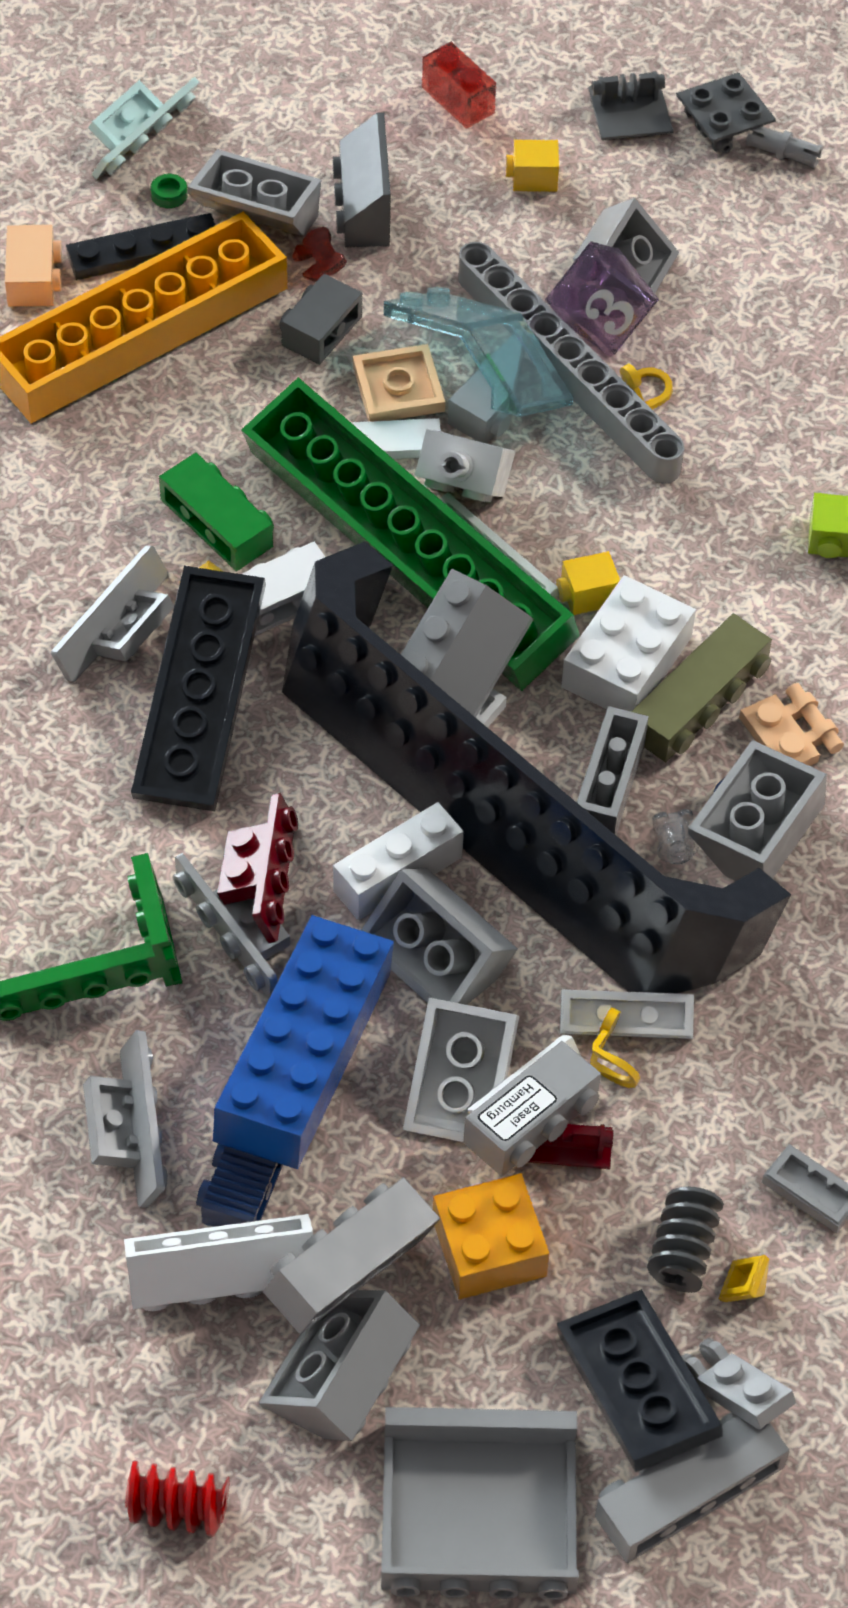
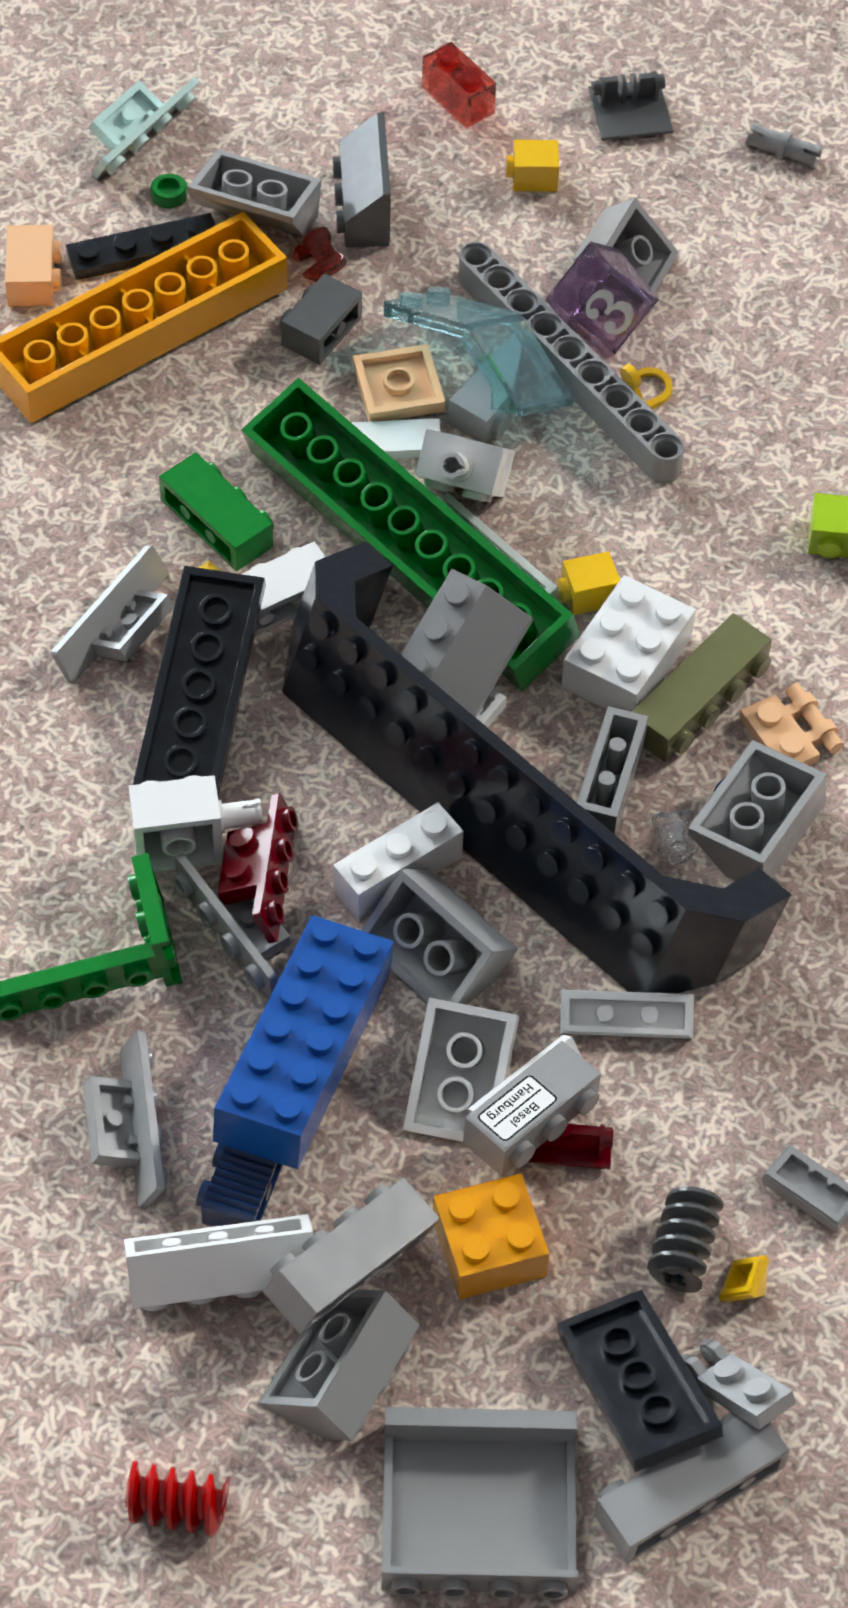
(185, 819): none -> white brick
(597, 1048): yellow piece -> none
(725, 109): dark grey hinge -> none

